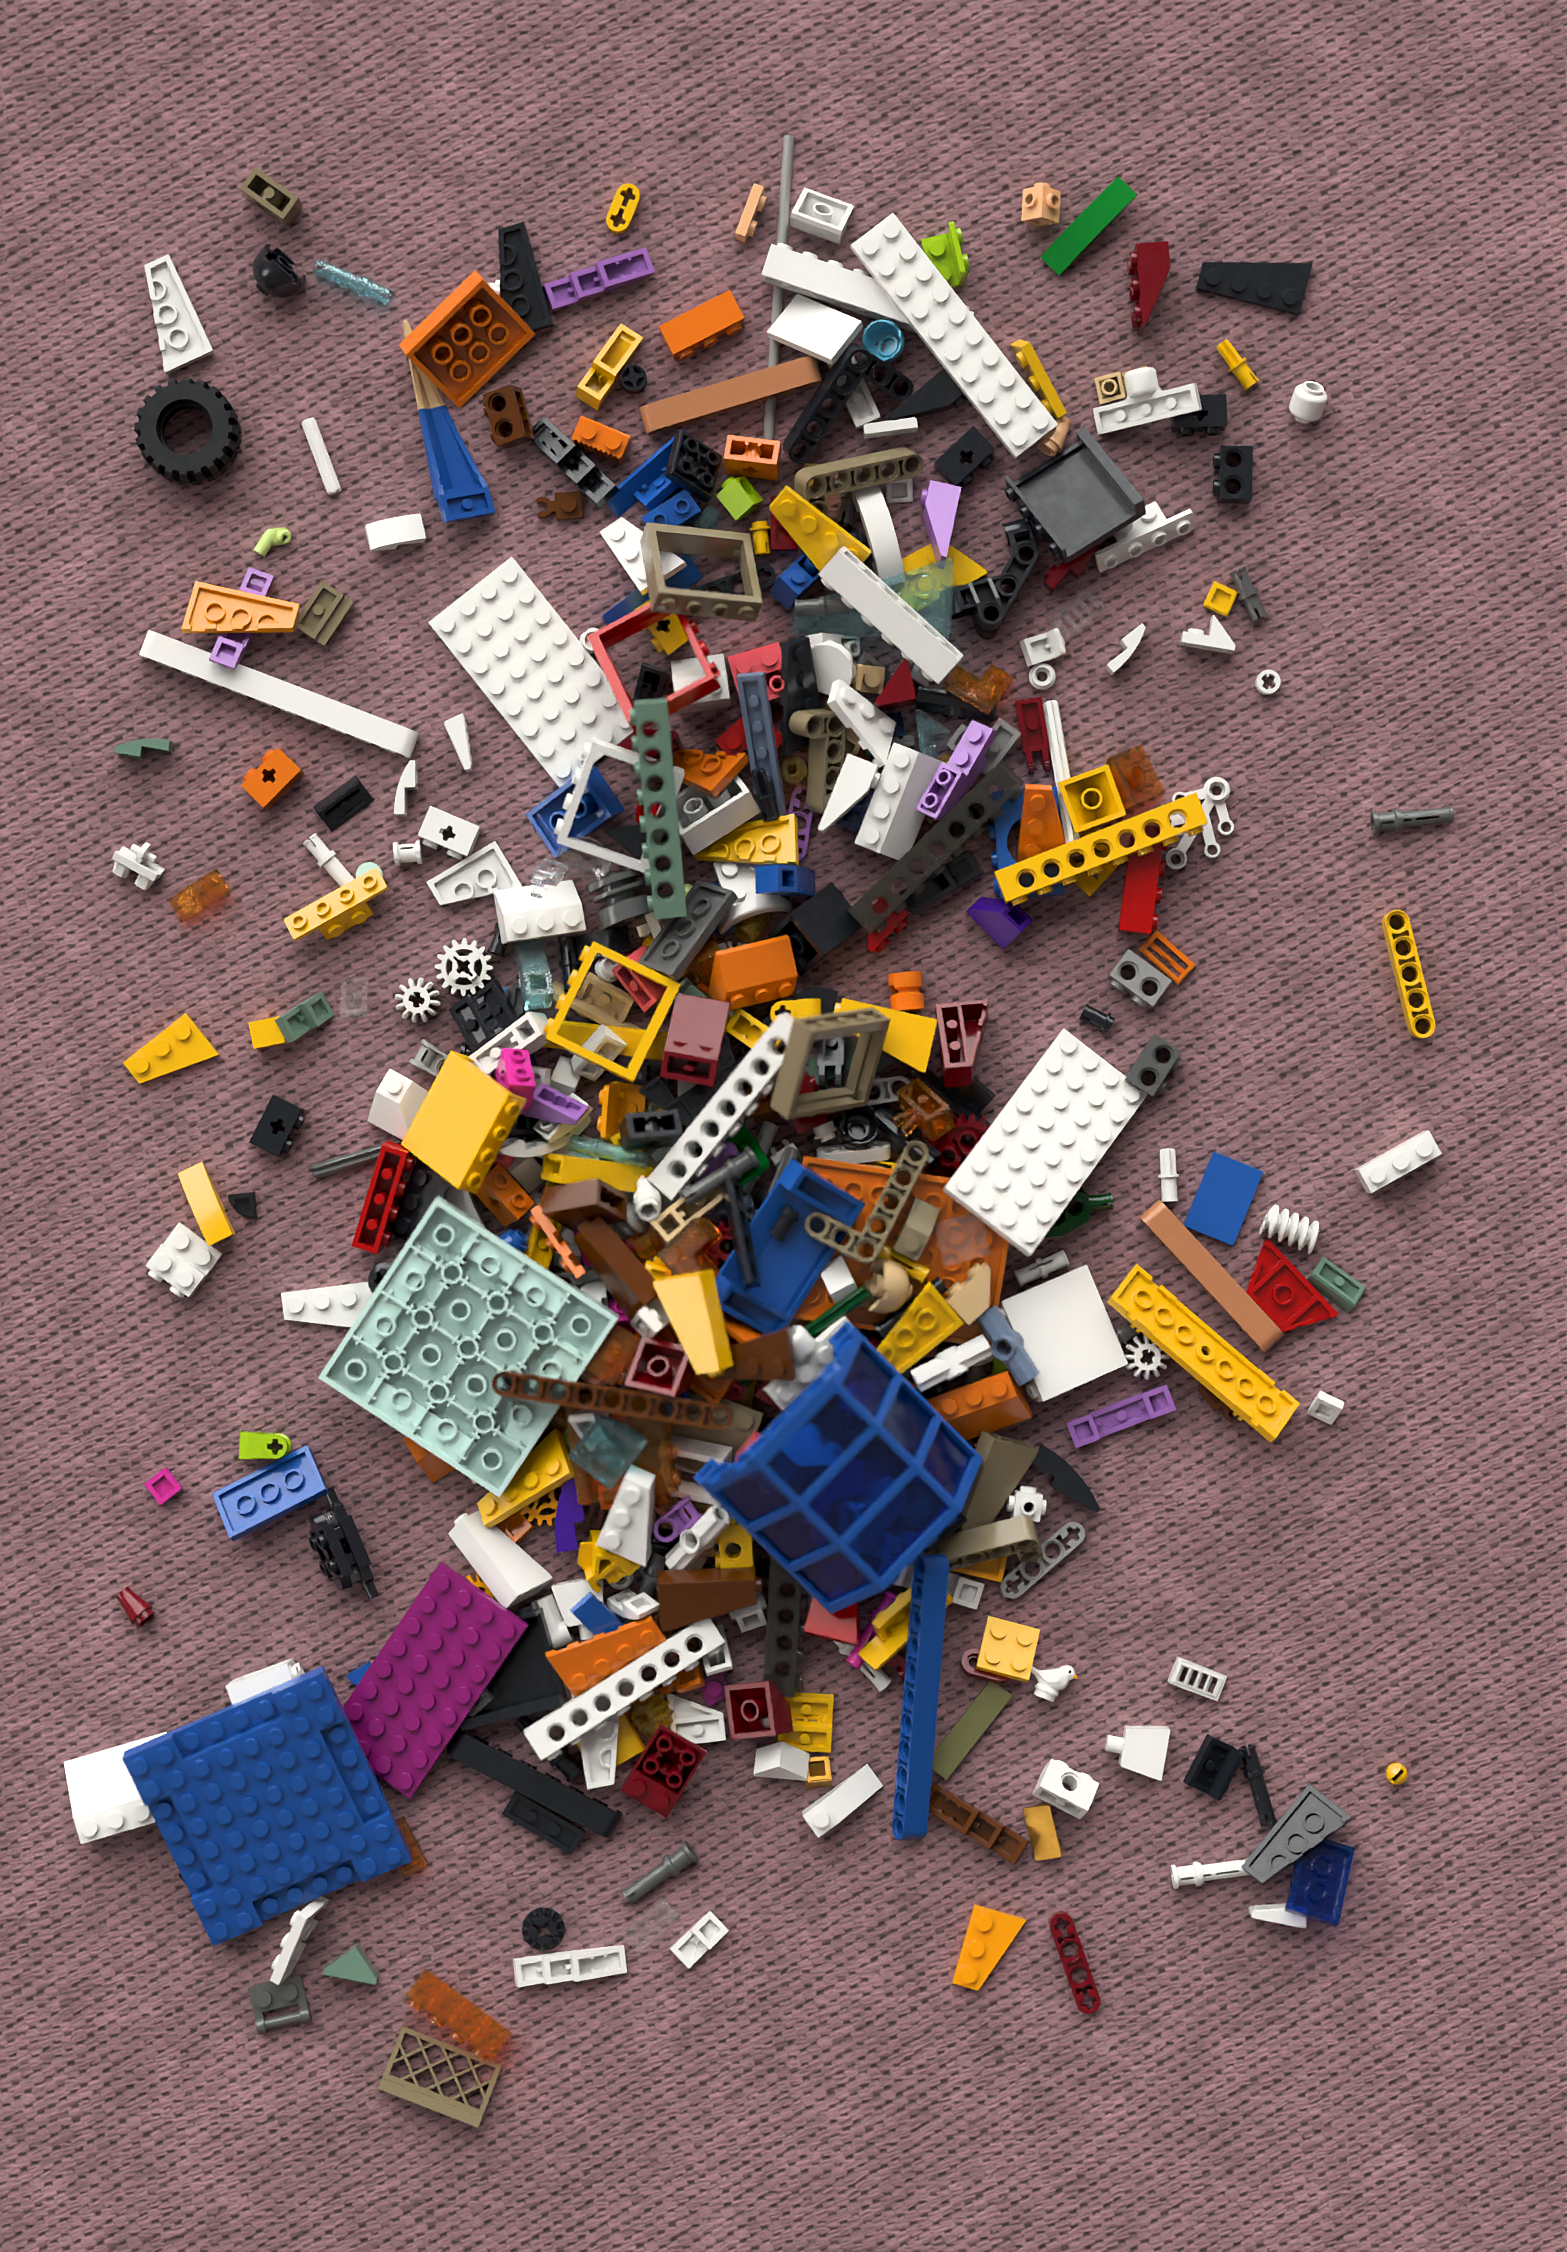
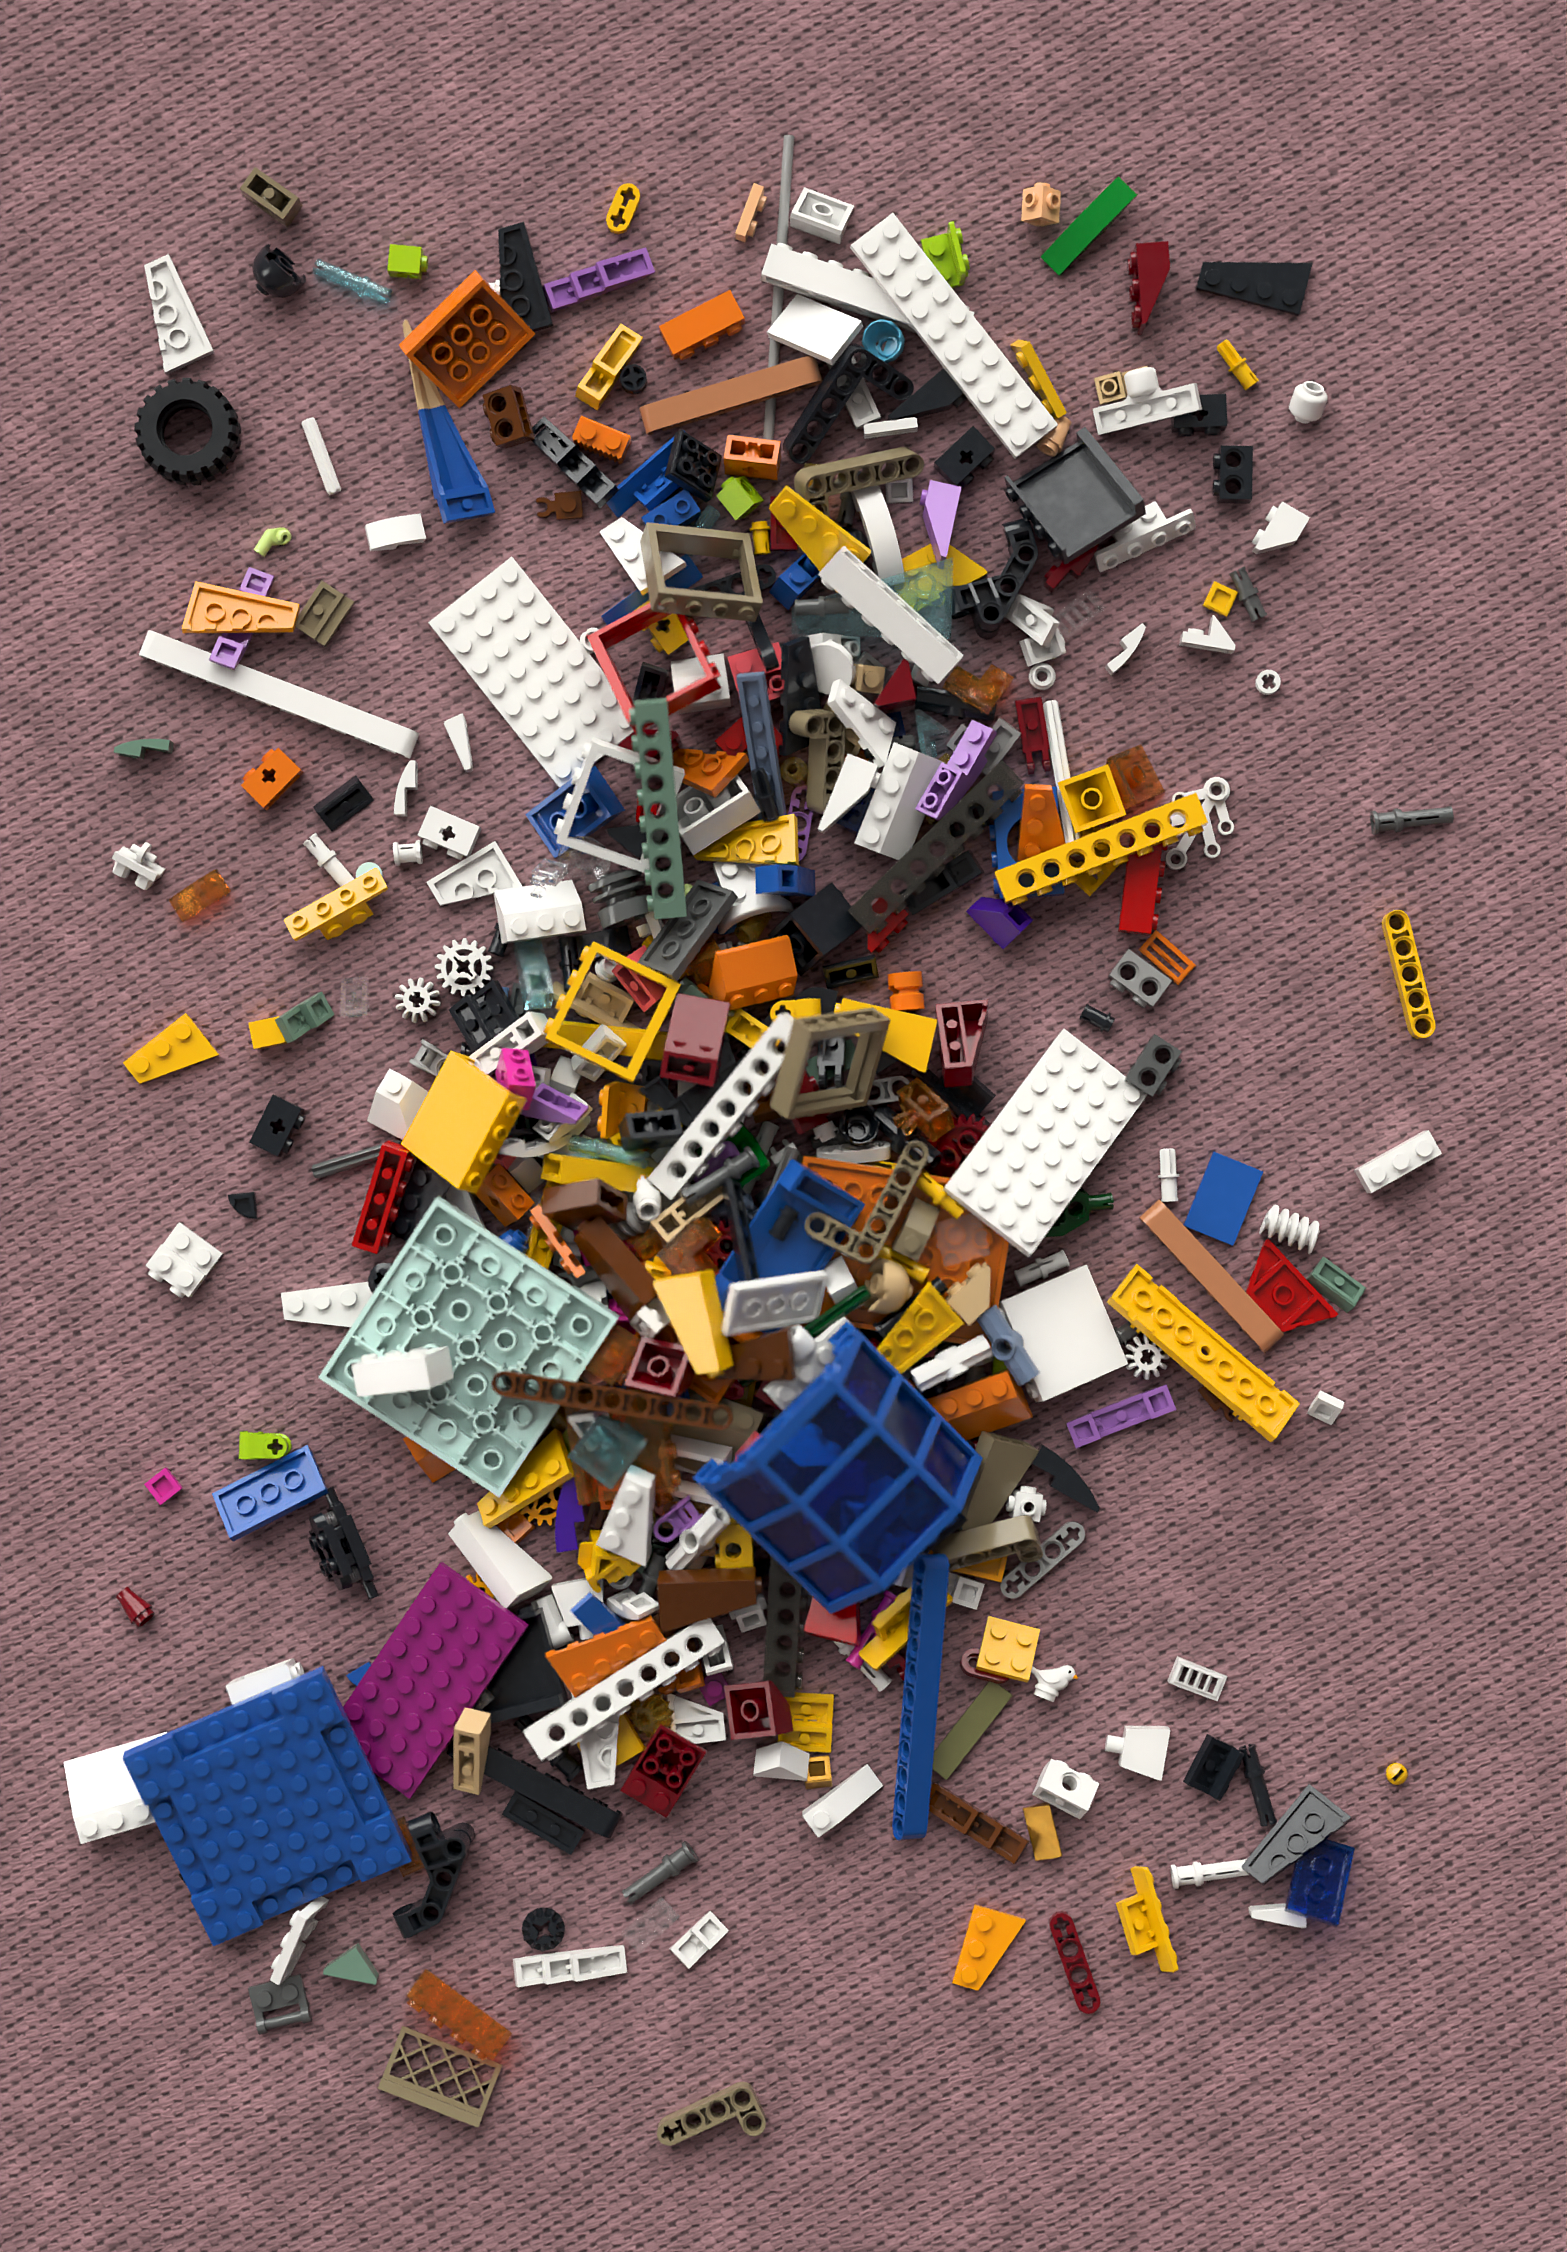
(206, 1204): yellow slope -> none
(402, 1371): none -> white wedge
(406, 261): none -> lime brick
(439, 1853): none -> black connector
(471, 1749): none -> tan slope
(710, 2118): none -> dark tan beam
(763, 644): none -> black beam
(774, 1302): none -> white tile
(850, 971): none -> black slope
(939, 1196): none -> yellow pin
(1033, 619): none -> white slope
(1145, 1923): none -> yellow bracket
(1283, 529): none -> white slope

